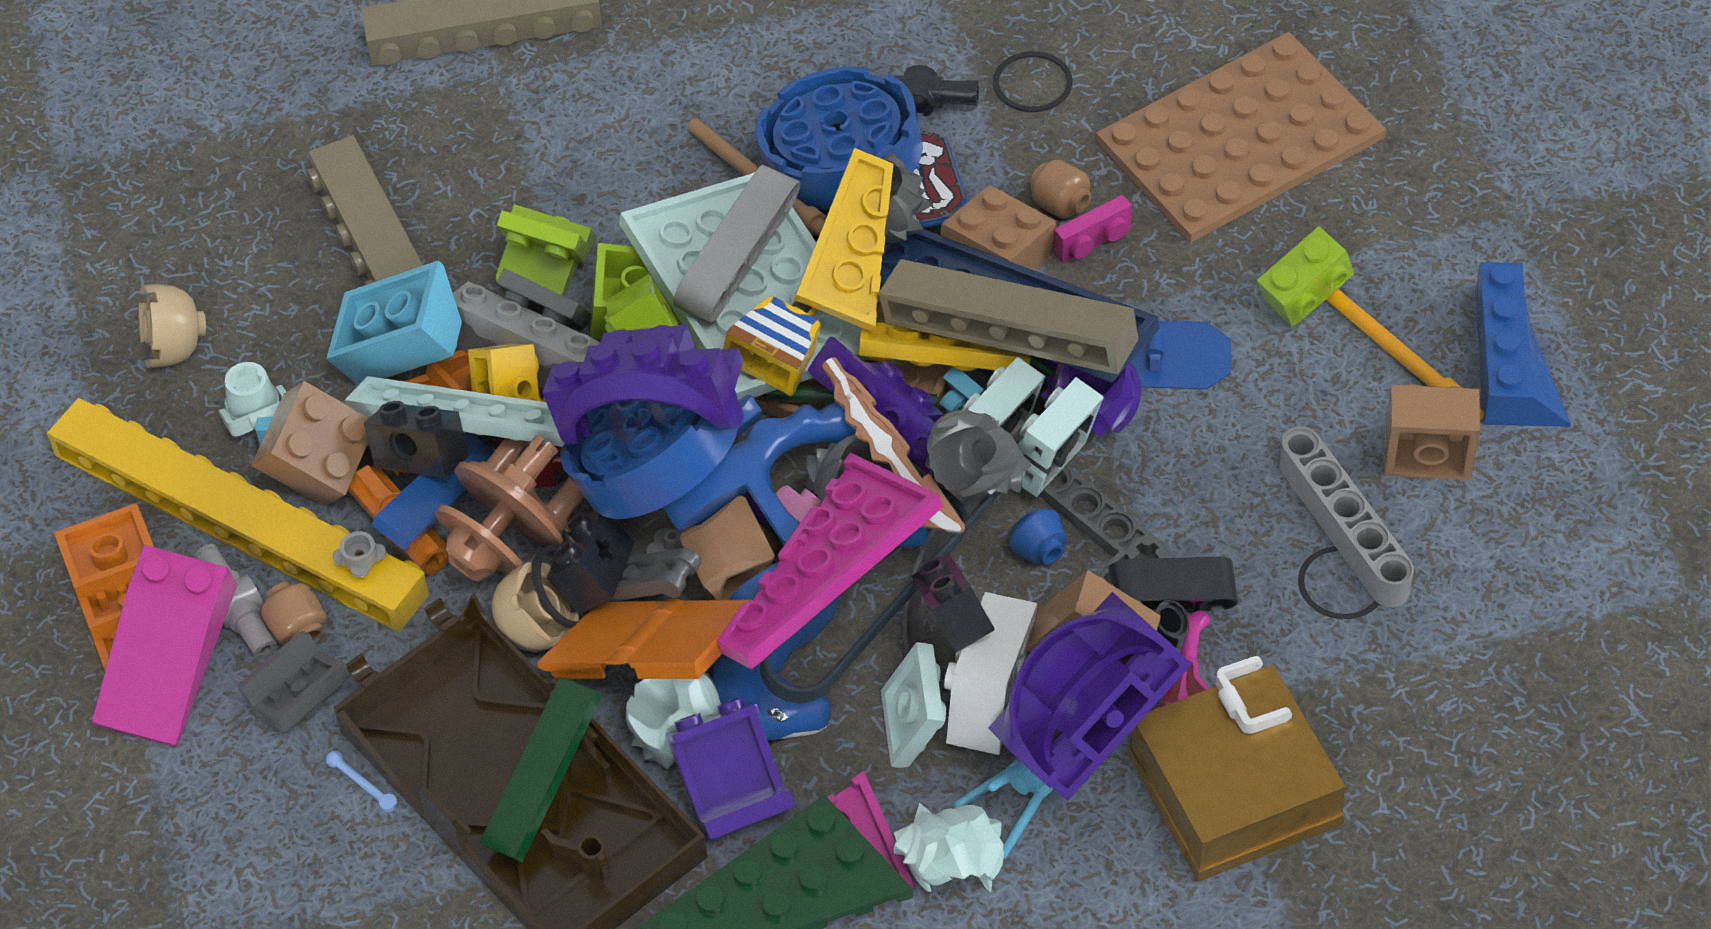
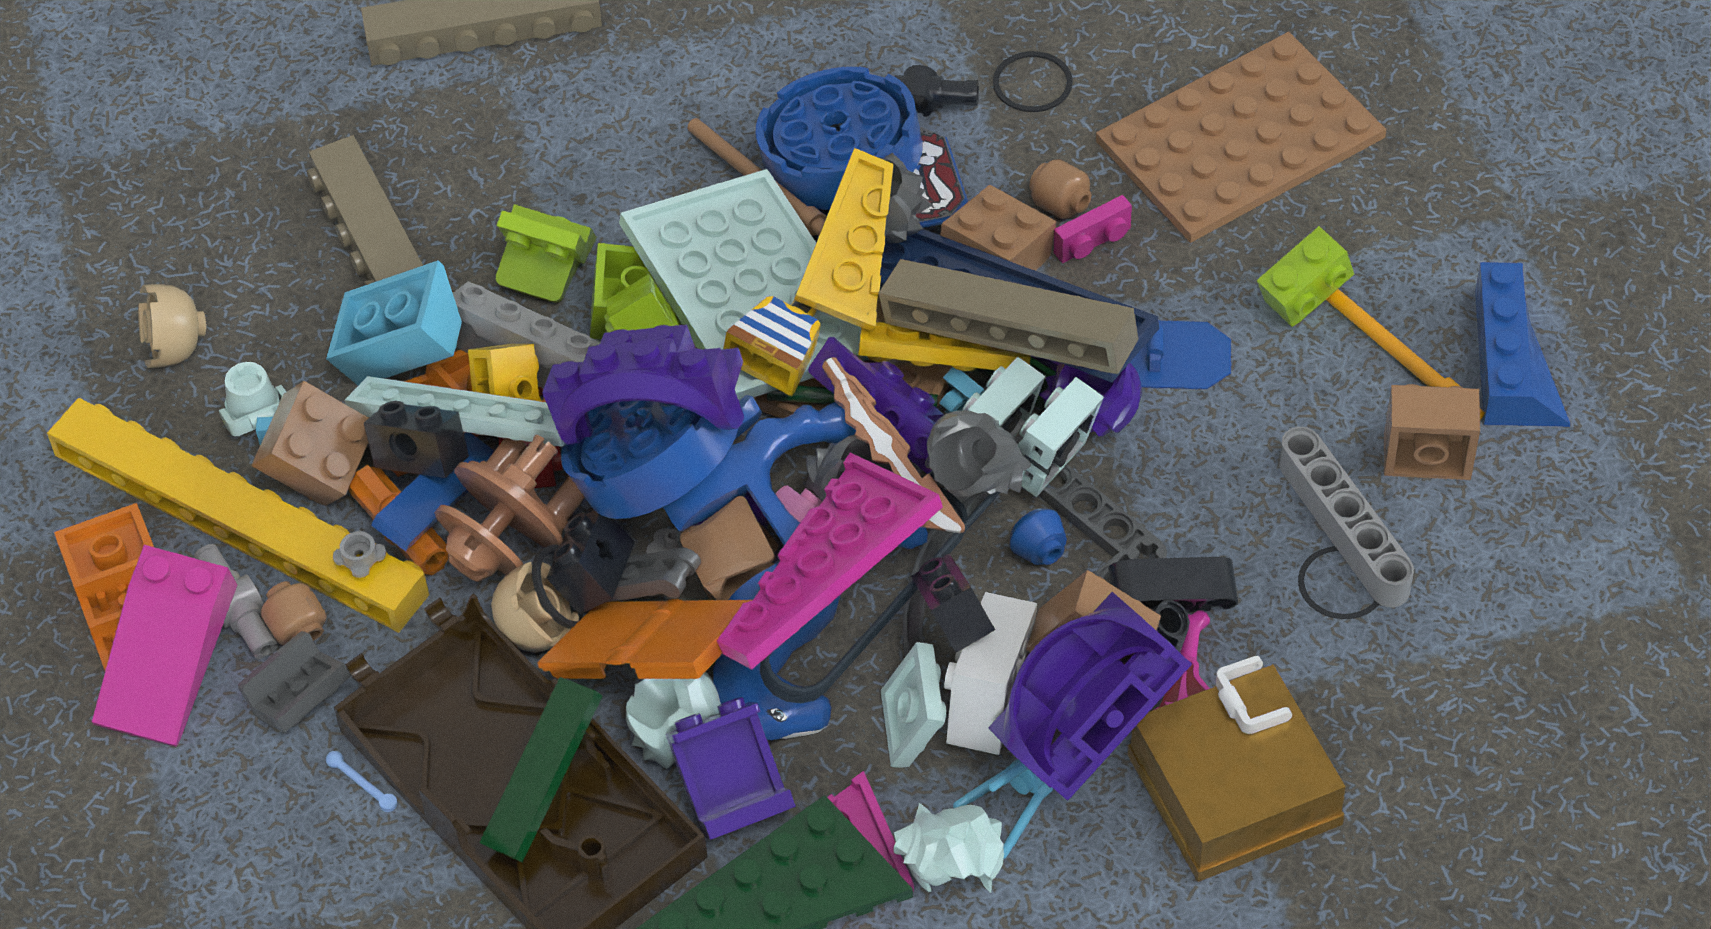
(534, 295): dark grey plate -> none
(736, 243): light grey beam -> none

